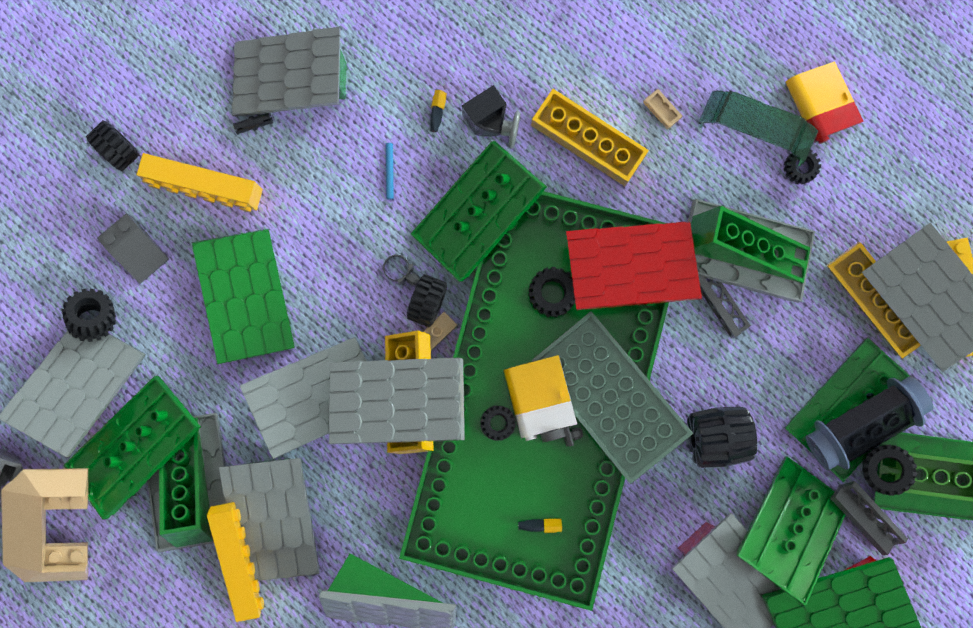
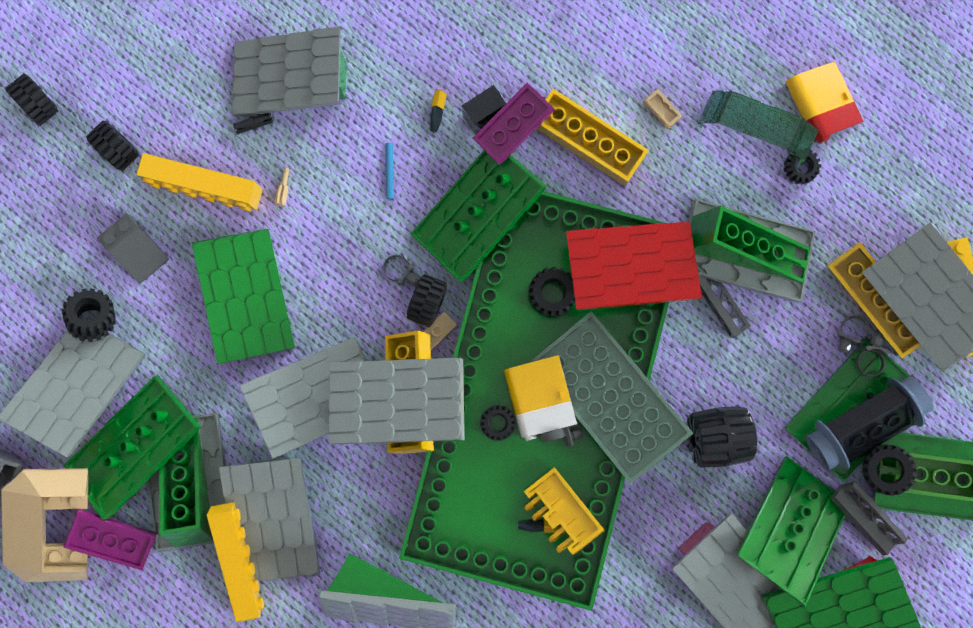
(31, 99): none -> black tyre
(110, 539): none -> magenta tile
(282, 190): none -> tan axle
(513, 123): none -> magenta tile
(563, 509): none -> yellow hinge
(845, 345): none -> dark grey piece
(875, 344): none -> dark grey piece

